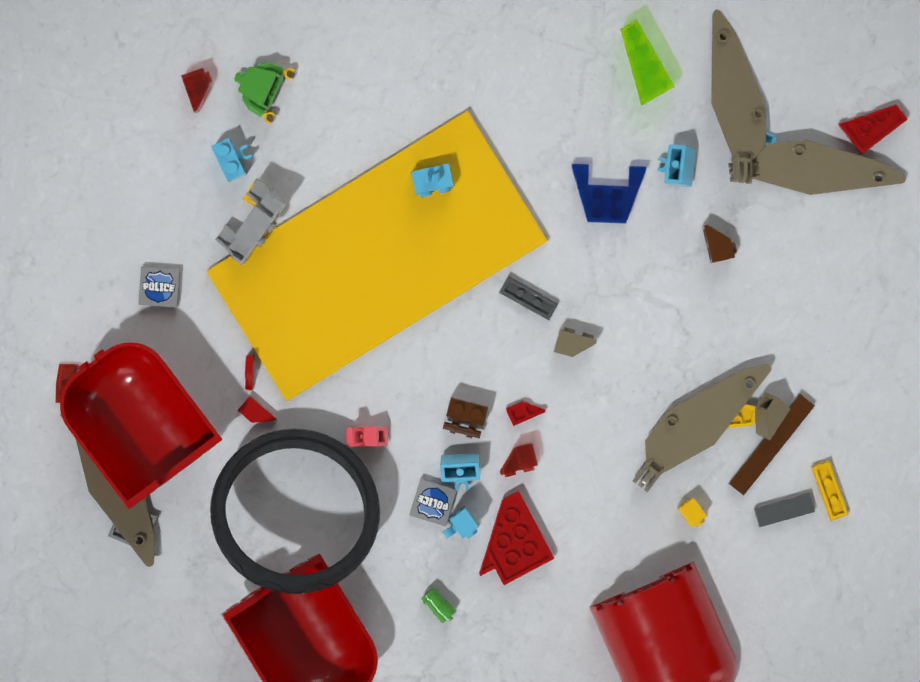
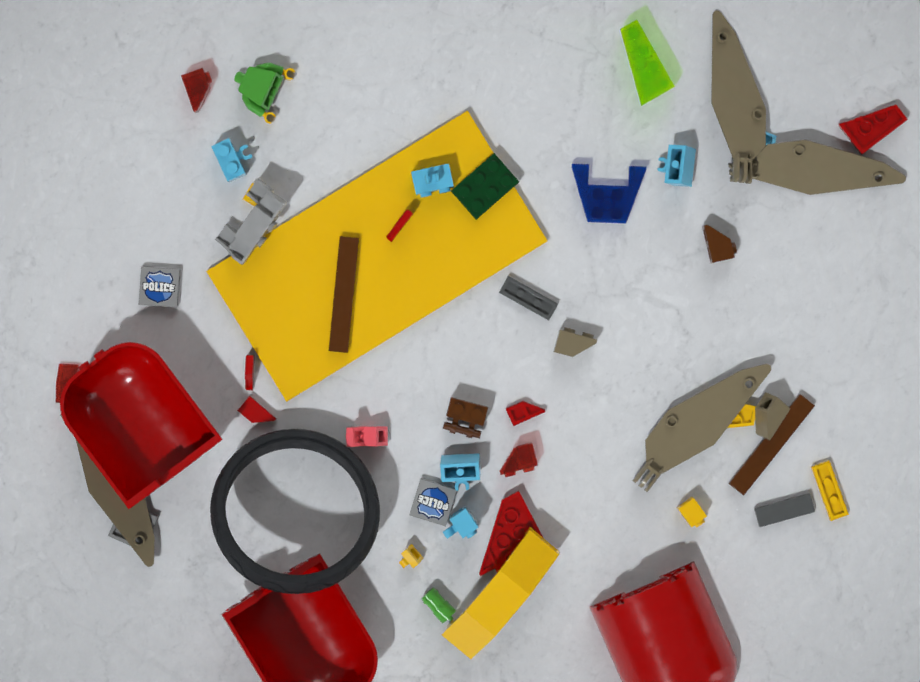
(343, 294): none -> reddish brown tile
(399, 225): none -> red tile
(410, 556): none -> yellow tile
(485, 186): none -> dark green plate
(502, 595): none -> yellow panel

